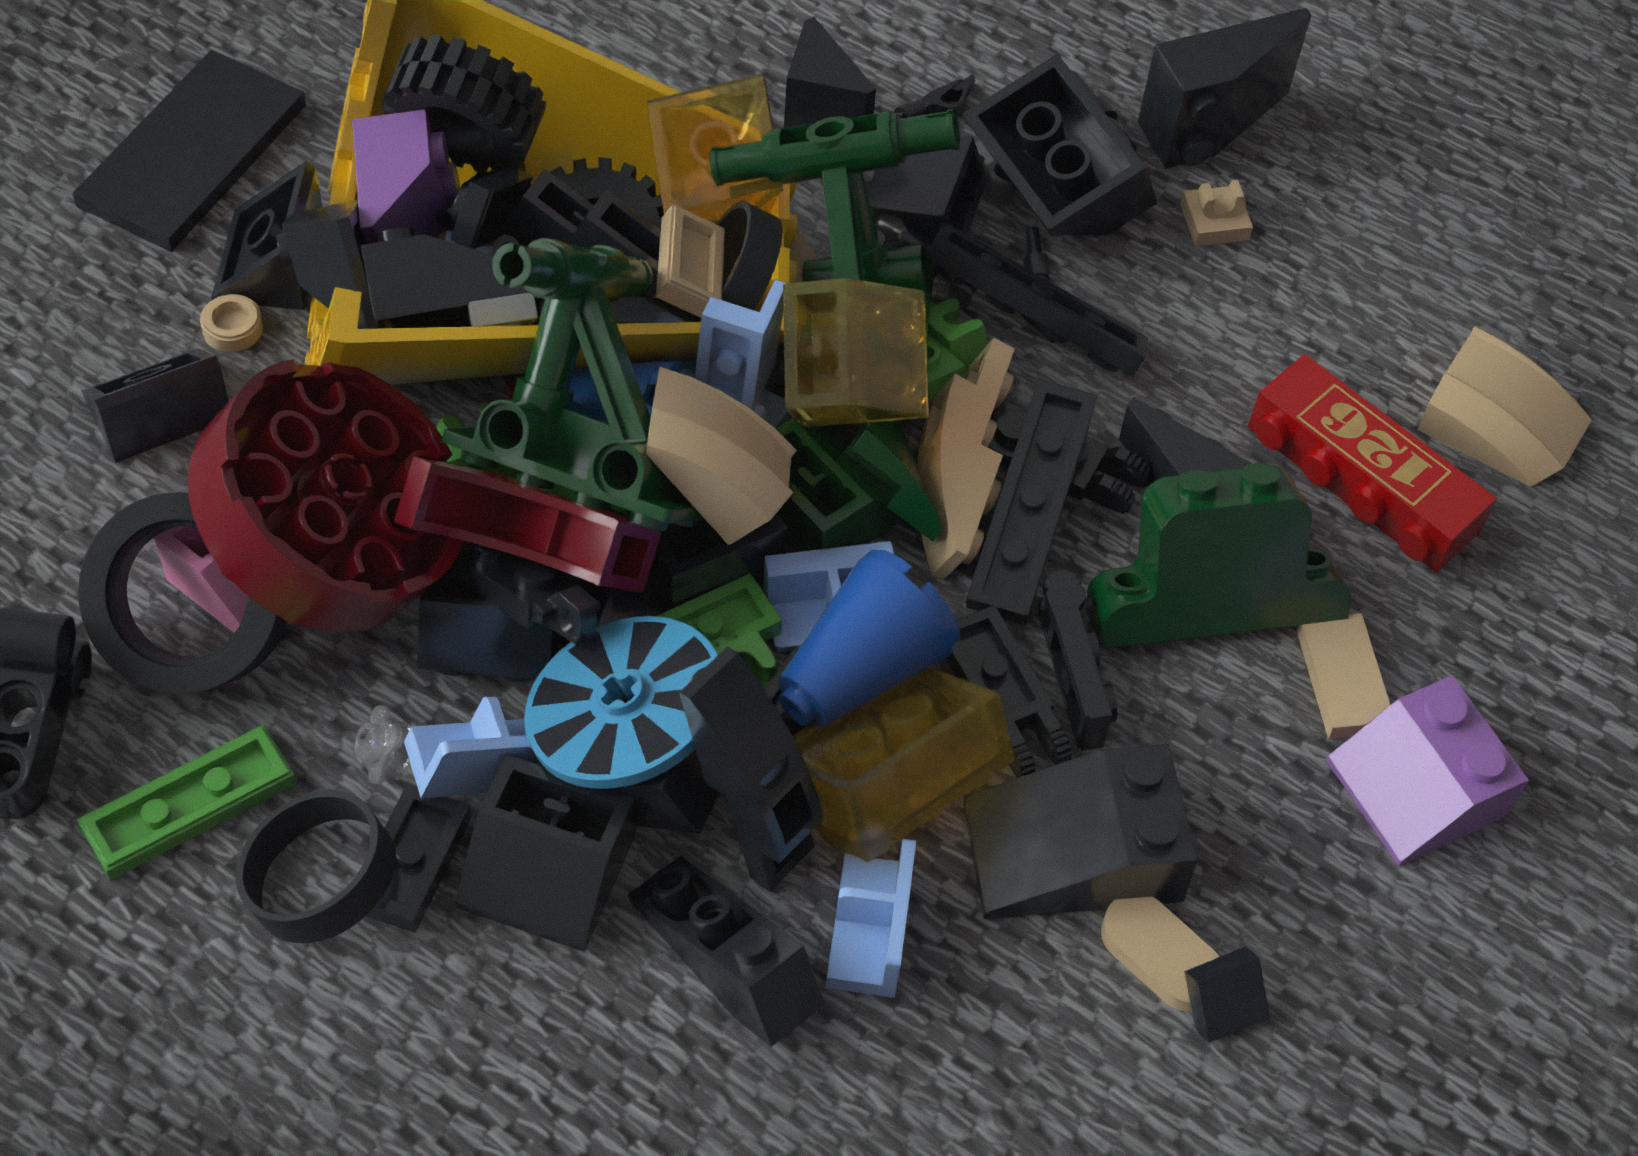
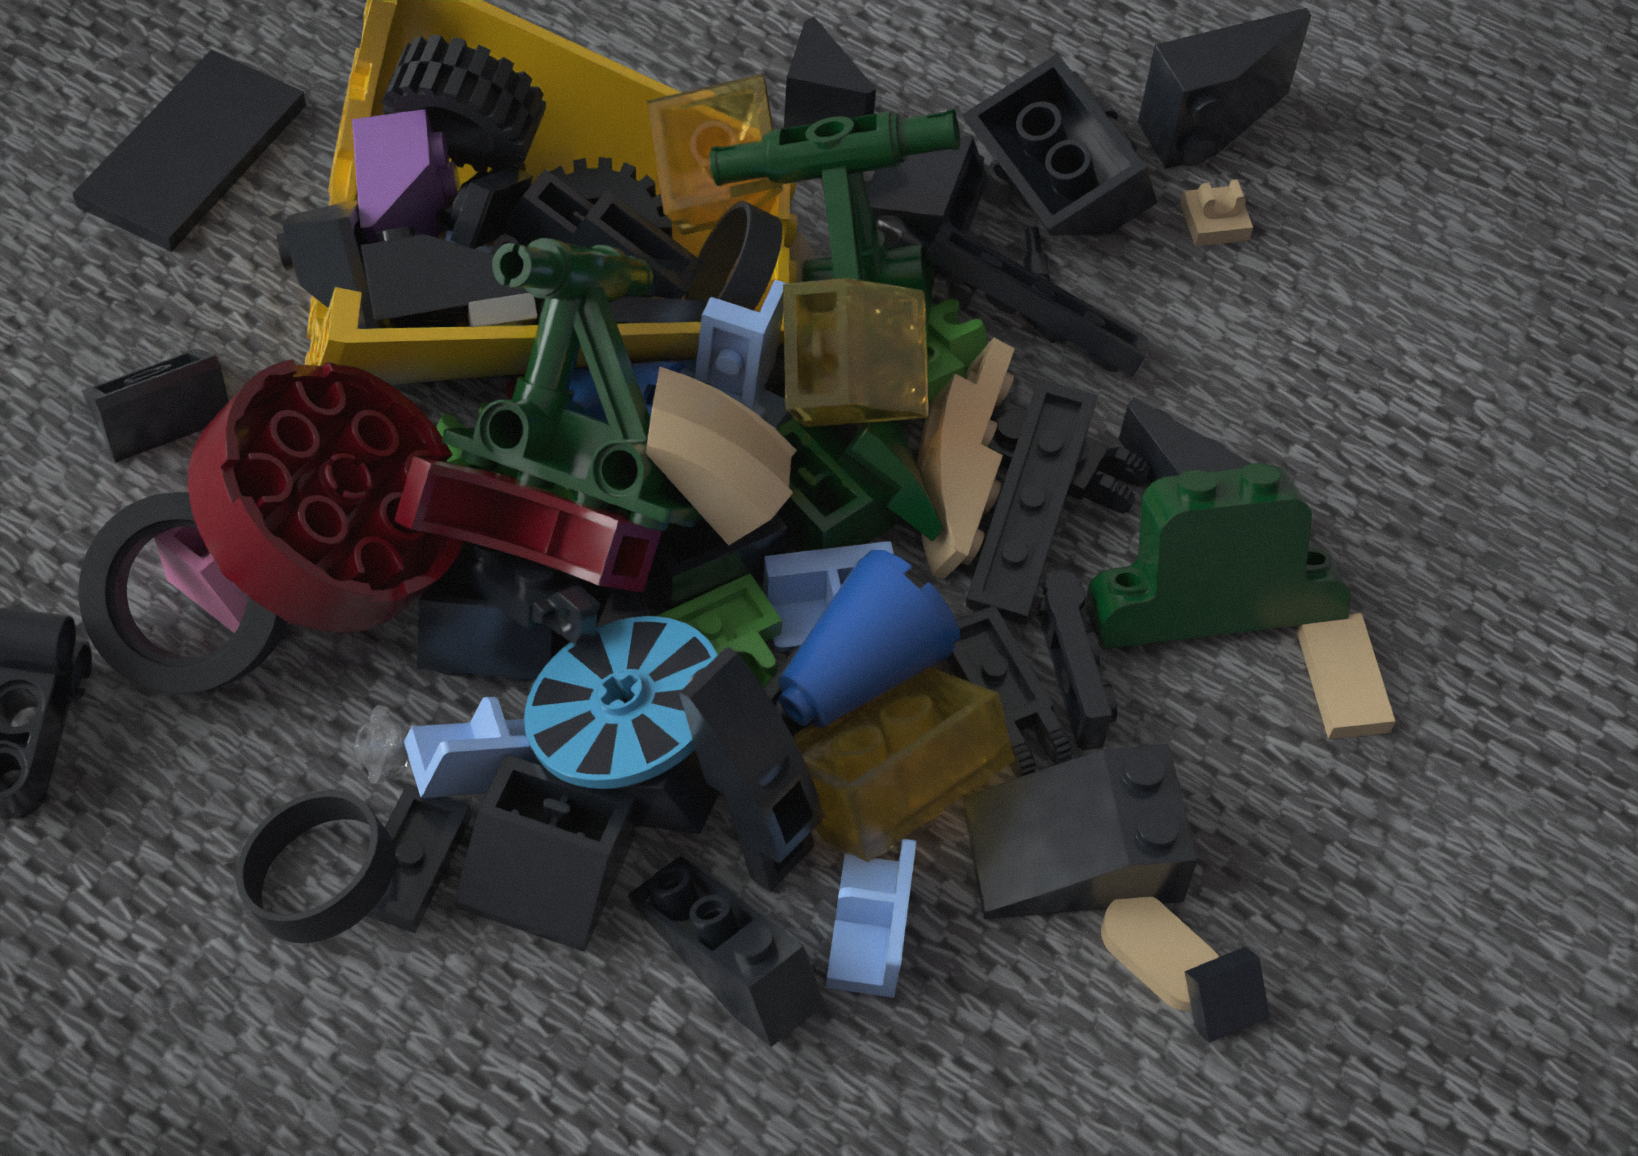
(186, 802): bright green tile -> none
(231, 323): tan tile -> none
(251, 253): black slope -> none
(689, 260): tan tile -> none
(937, 100): black hand -> none
(1370, 463): red brick -> none
(1428, 771): slope -> none
(1504, 411): tan slope -> none

